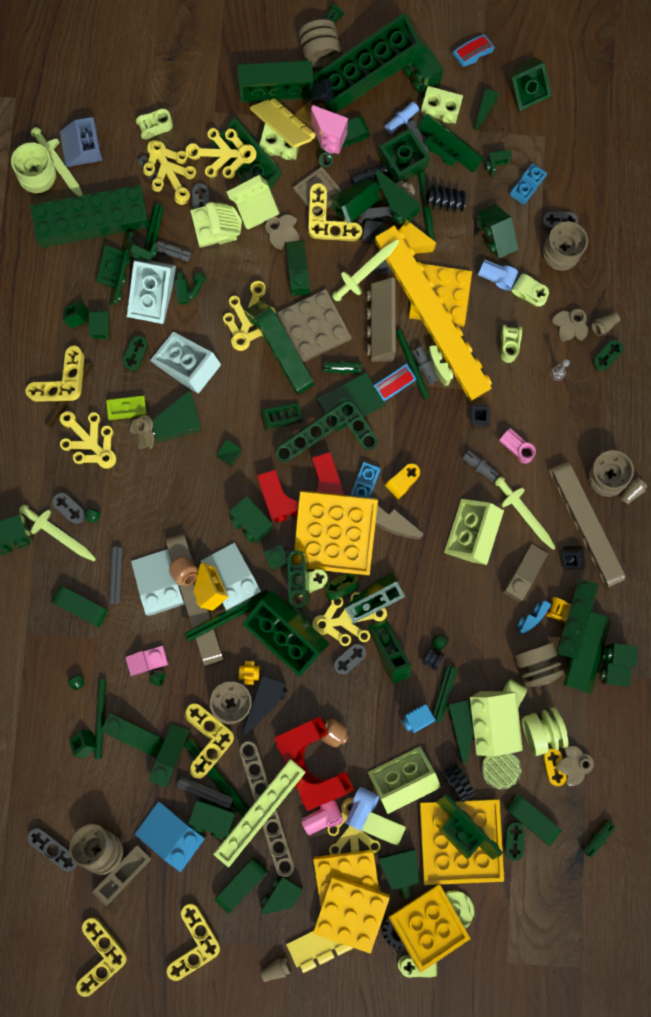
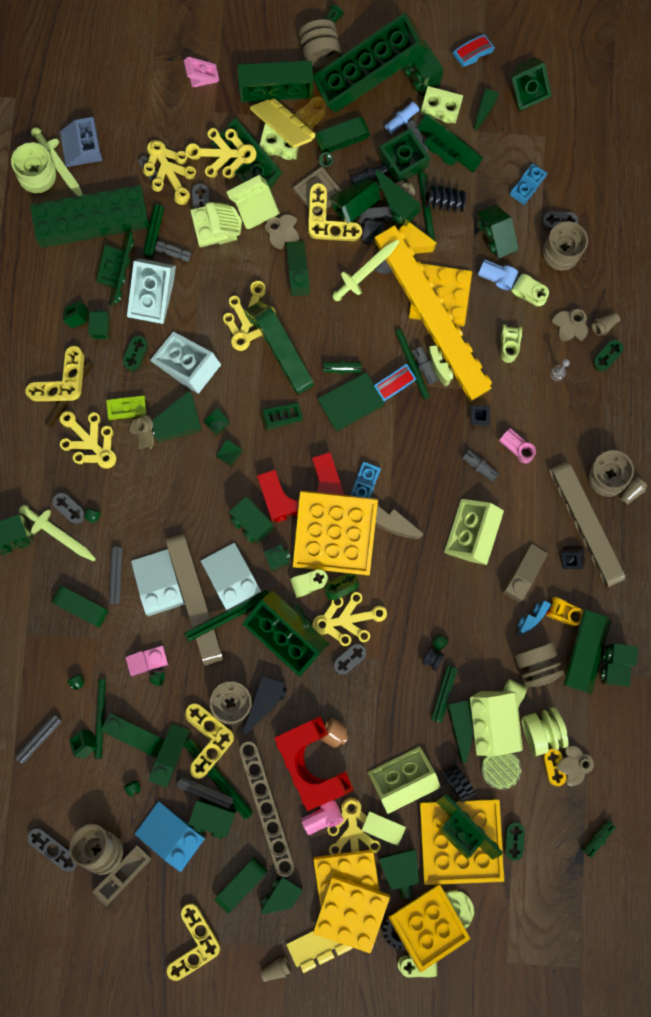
(38, 739): none -> dark grey axle
(107, 962): light yellow beam -> none
(132, 787): none -> dark green hinge
(137, 252): dark green bracket -> none
(153, 123): yellowish green piece -> none
(182, 289): dark green plant -> none
(183, 571): medium nougat head -> none
(200, 72): none -> bright pink slope
(209, 587): yellow slope -> none
(217, 422): none -> dark green slope
(249, 673): yellow gear -> none
(259, 813): yellowish green tile -> none
(293, 570): dark green beam -> none
(314, 326): dark tan plate -> none
(322, 92): black slope -> none
(326, 429): dark green beam -> none
(329, 129): bright pink slope -> none
(364, 803): light blue piece -> none
(375, 597): dark green slope -> none
(382, 321): dark tan slope -> none
(390, 652): dark green slope -> none
(401, 482): yellow piece -> none
(417, 718): dark azure brick -> none
(497, 158): dark green bracket -> none
(513, 498): yellowish green sword -> none
(533, 820): dark green beam -> none
(577, 619): dark green plate -> none

